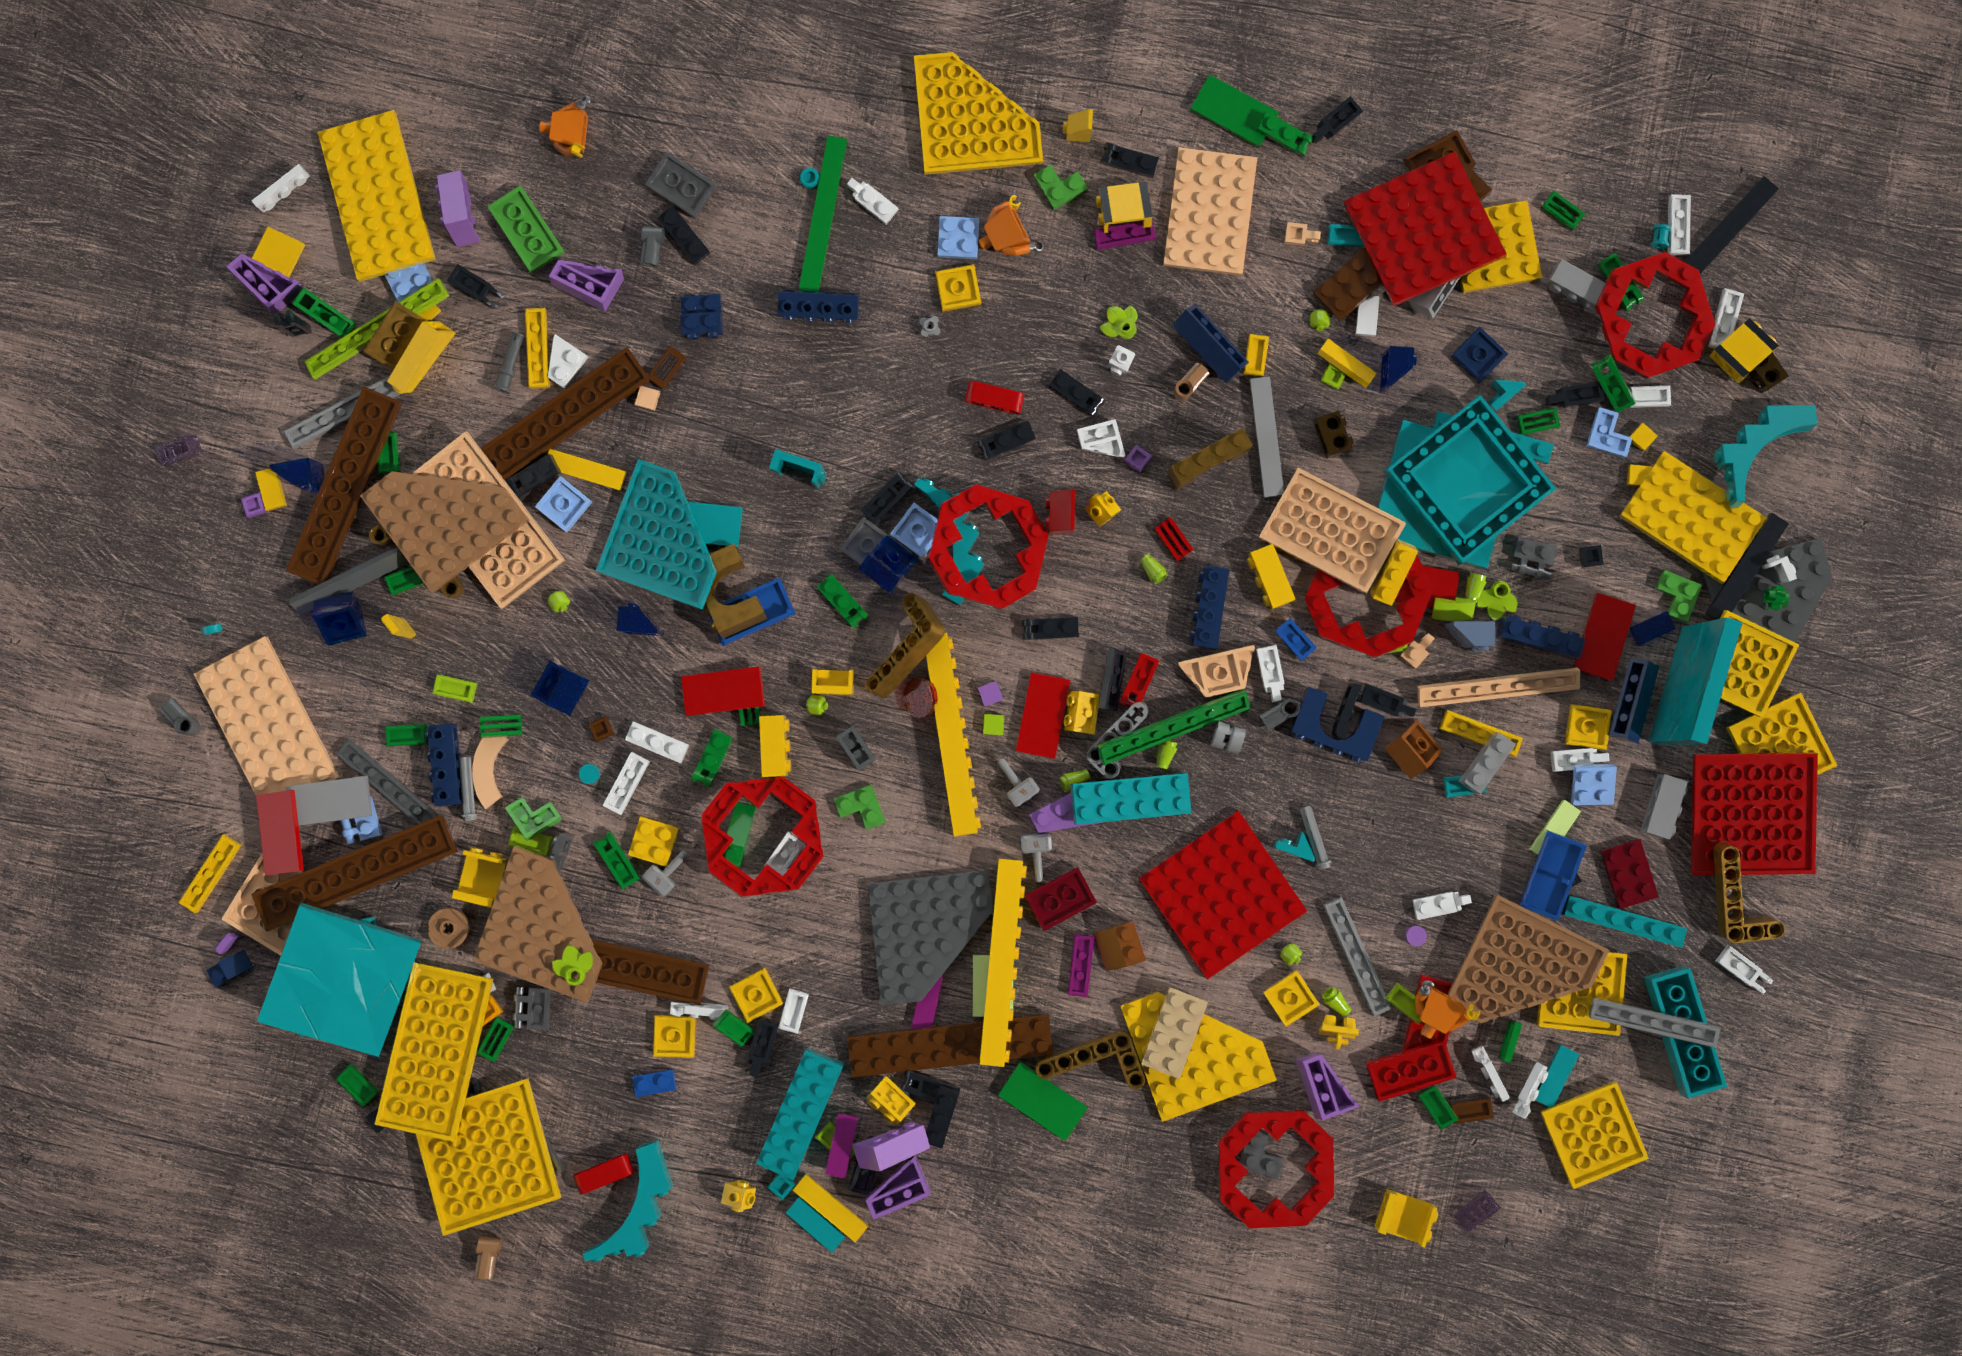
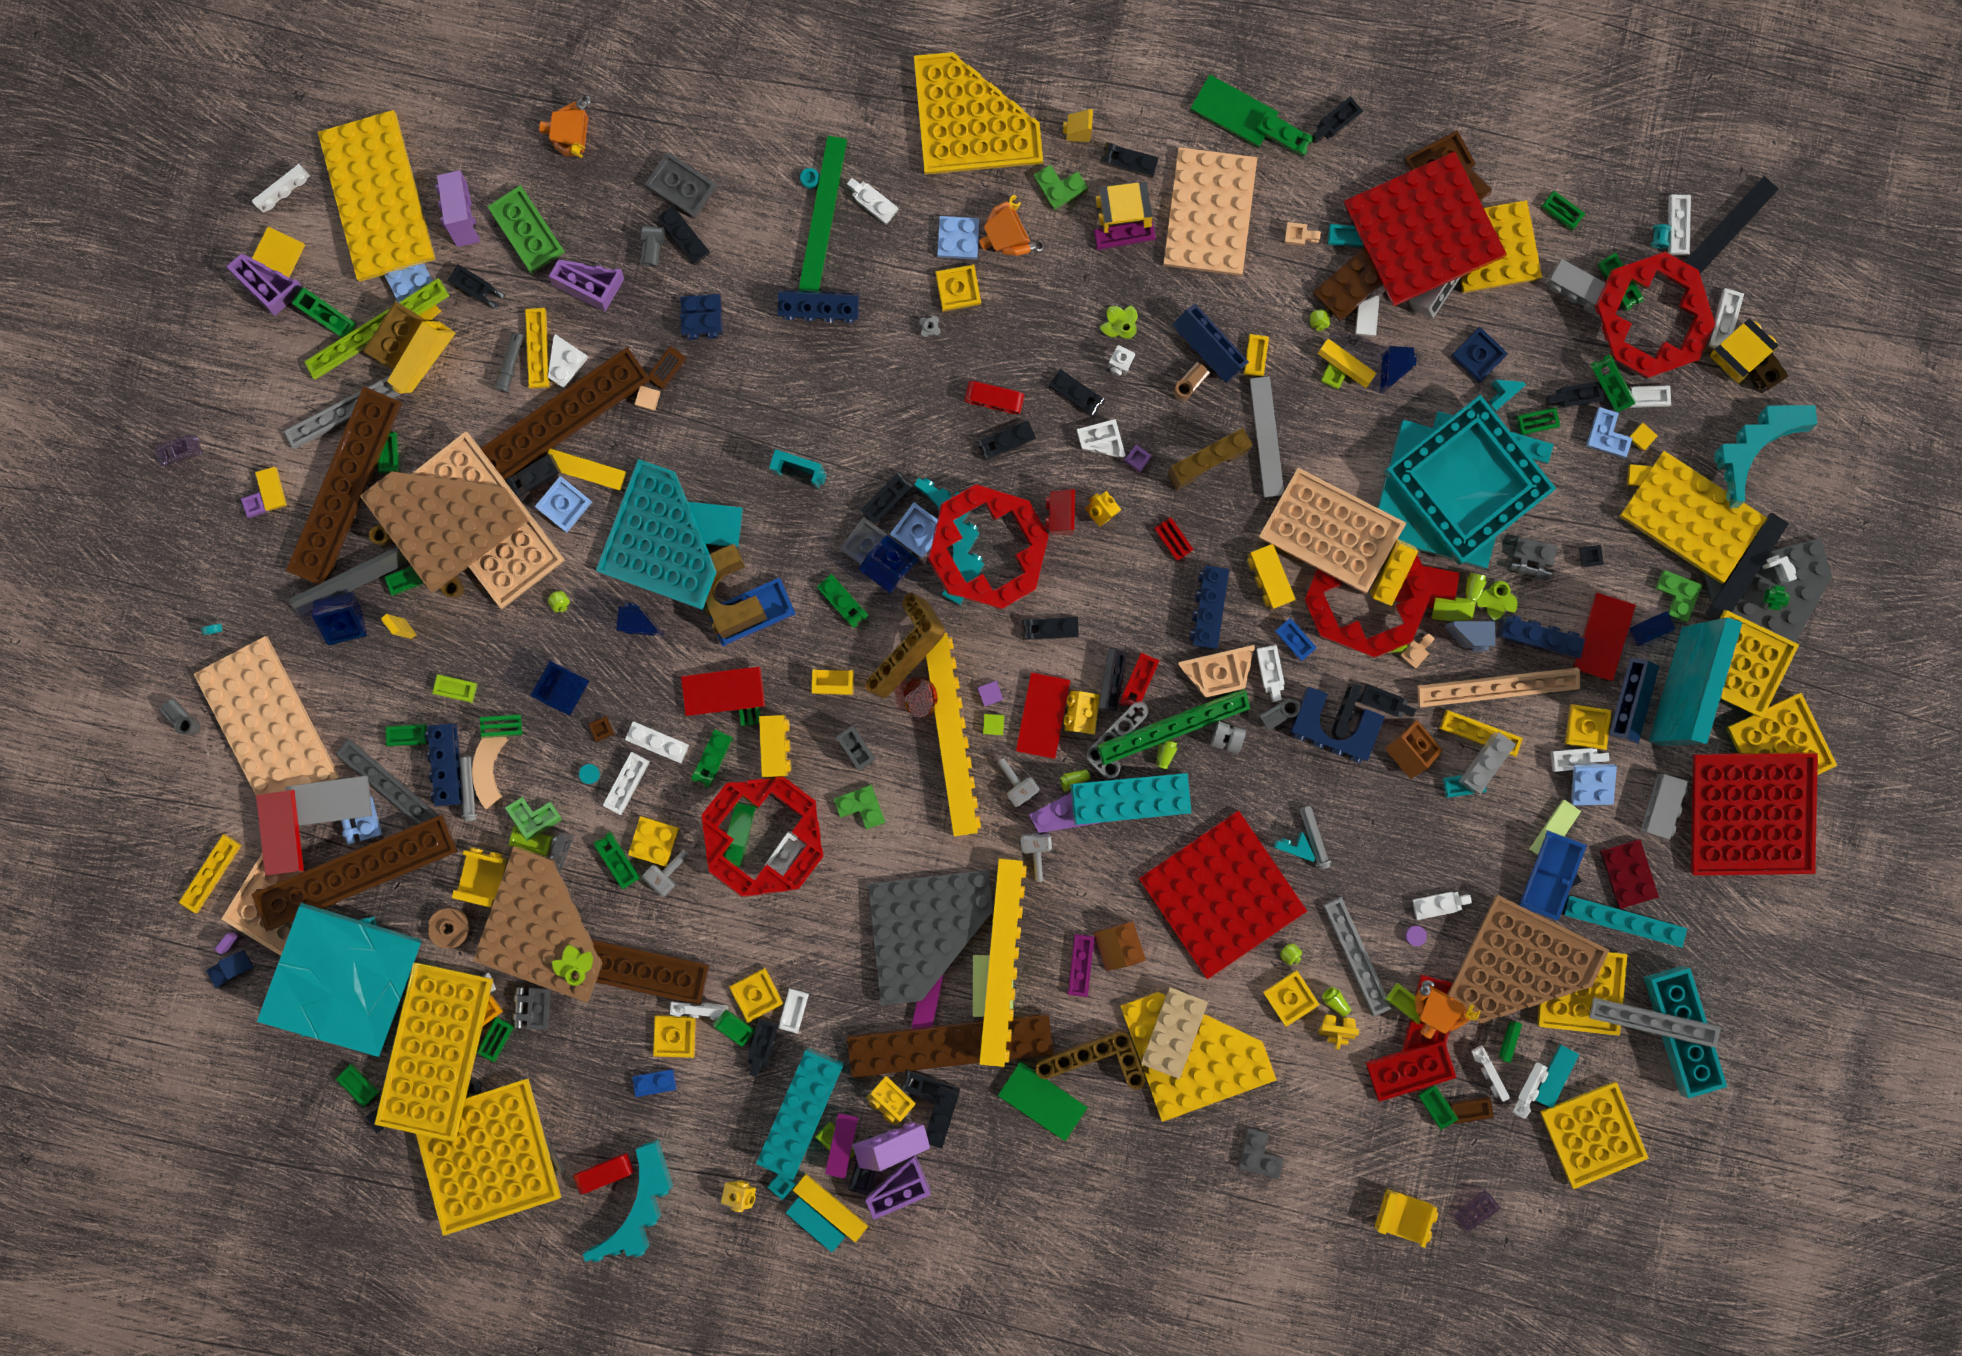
(291, 324): black hinge -> none
(301, 473): clear blue slope -> none
(487, 1250): medium nougat piece -> none
(816, 704): lime piece -> none
(1060, 898): dark red plate -> none
(1153, 569): lime cone -> none
(1232, 1171): red plate -> none
(1323, 1087): medium lavender wedge -> none
(1328, 435): dark brown brick -> none
(1735, 901): pearl gold beam -> none
(1742, 968): white hinge -> none

